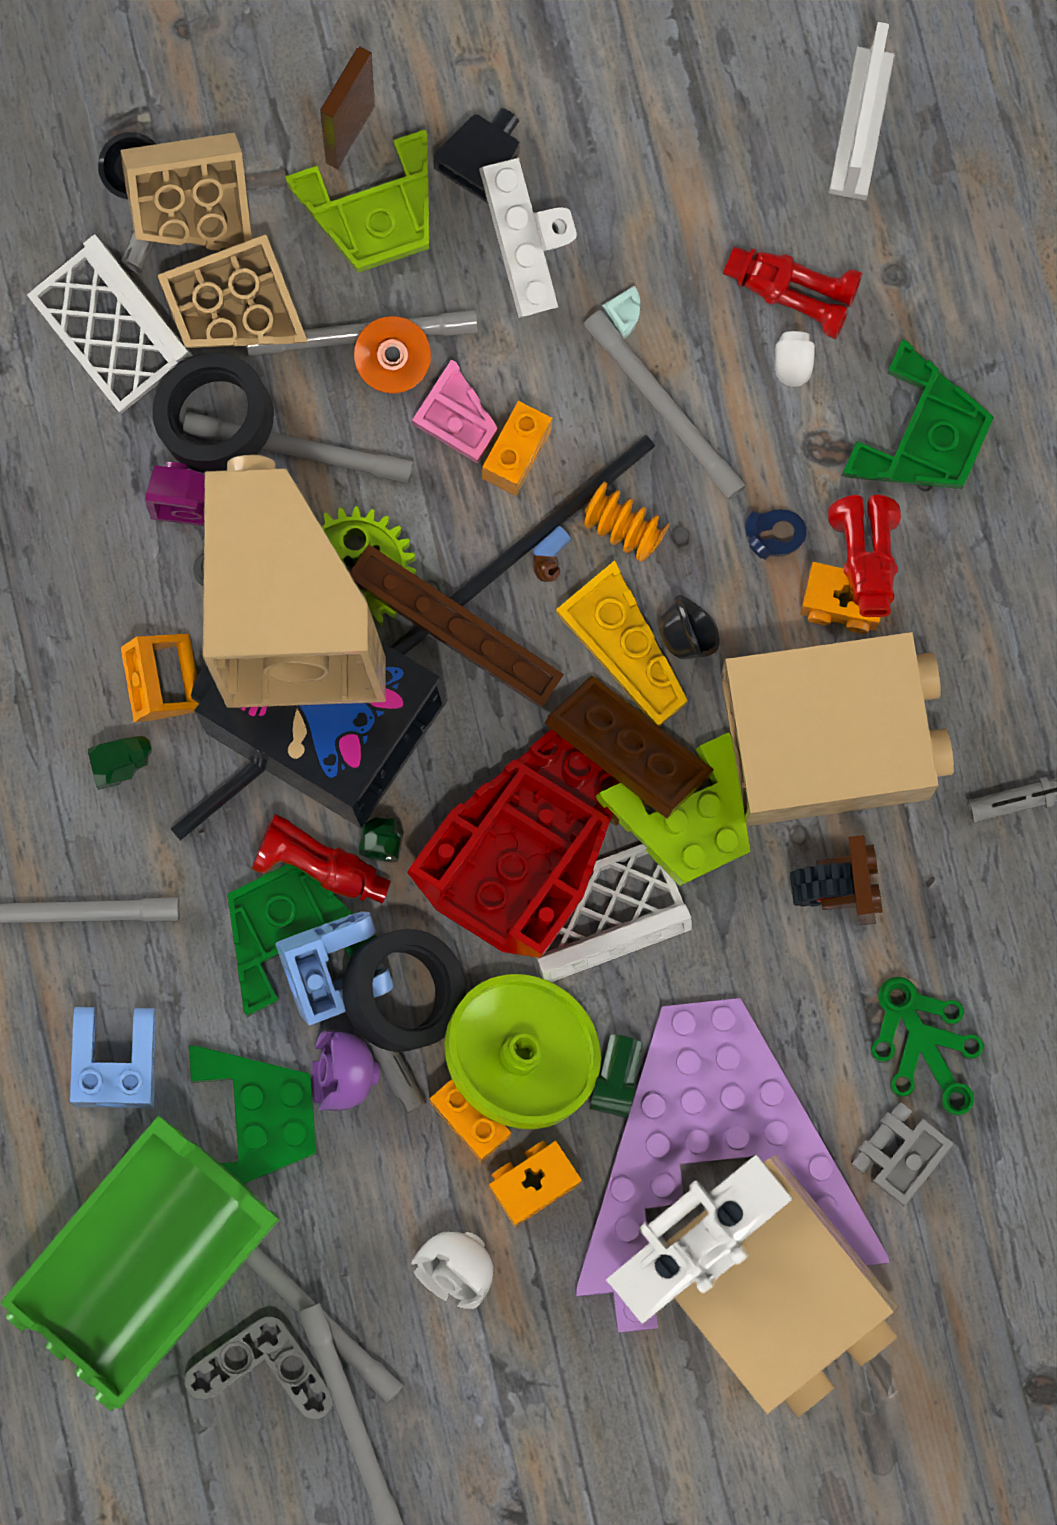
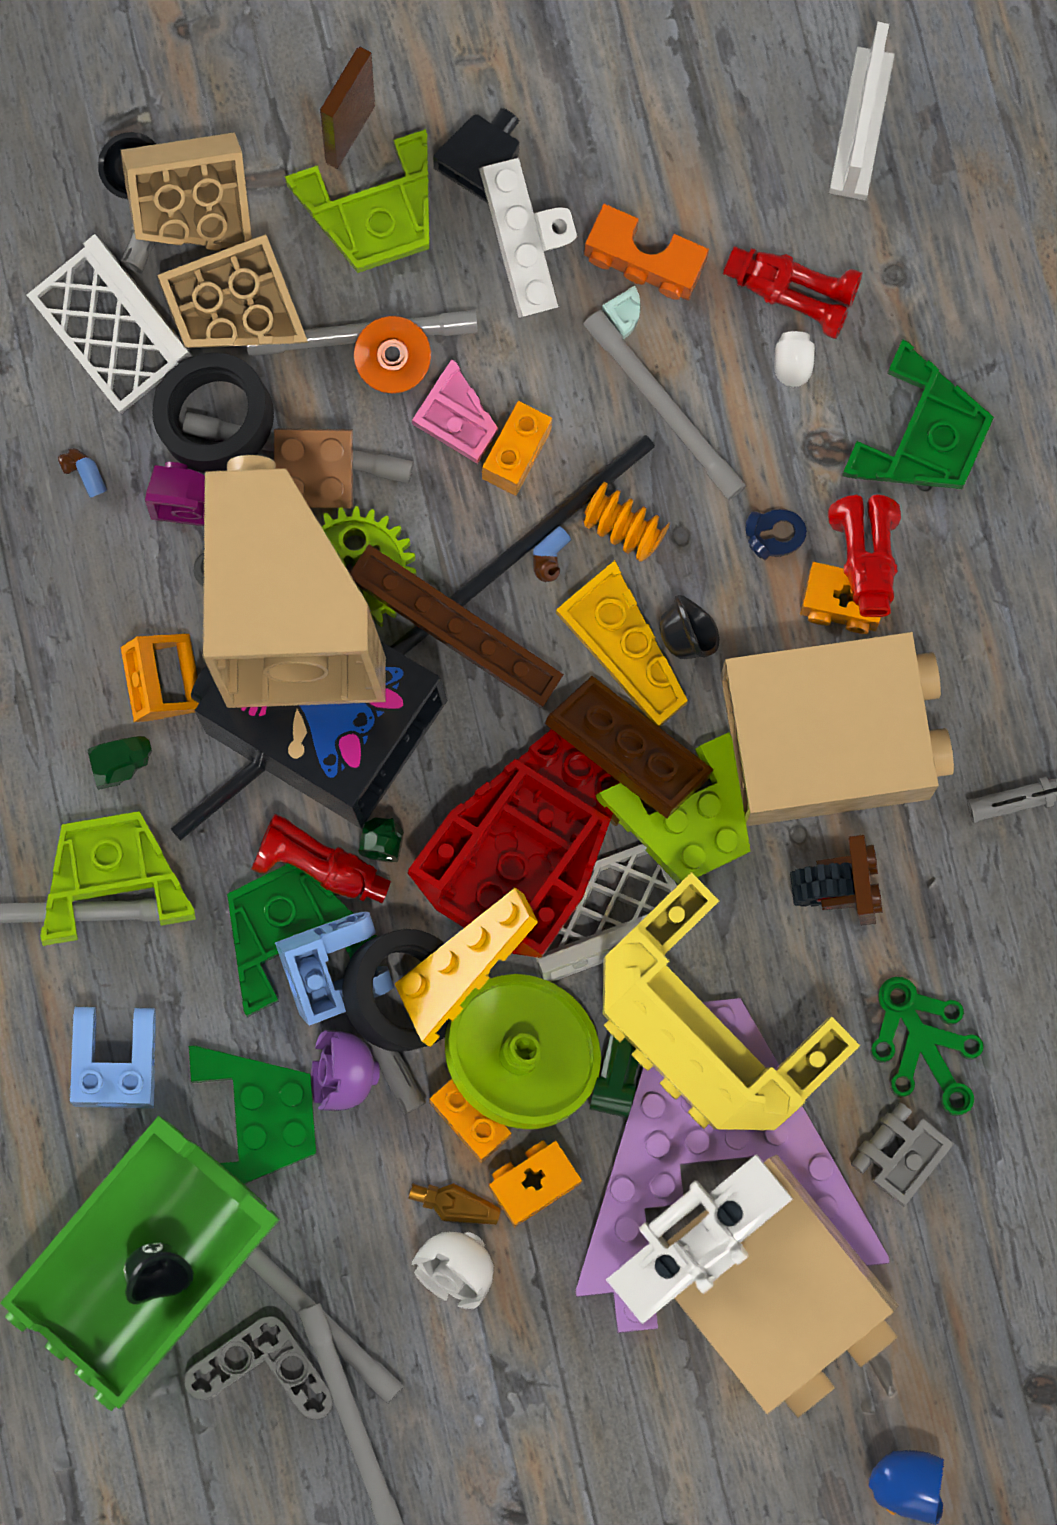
(86, 468): none -> medium blue arm
(109, 859): none -> lime wing
(155, 1273): none -> black helmet
(318, 464): none -> medium nougat plate
(449, 975): none -> yellow wing
(456, 1204): none -> pearl gold piece
(672, 271): none -> orange arch
(690, 1043): none -> light yellow wedge
(909, 1485): none -> blue piece

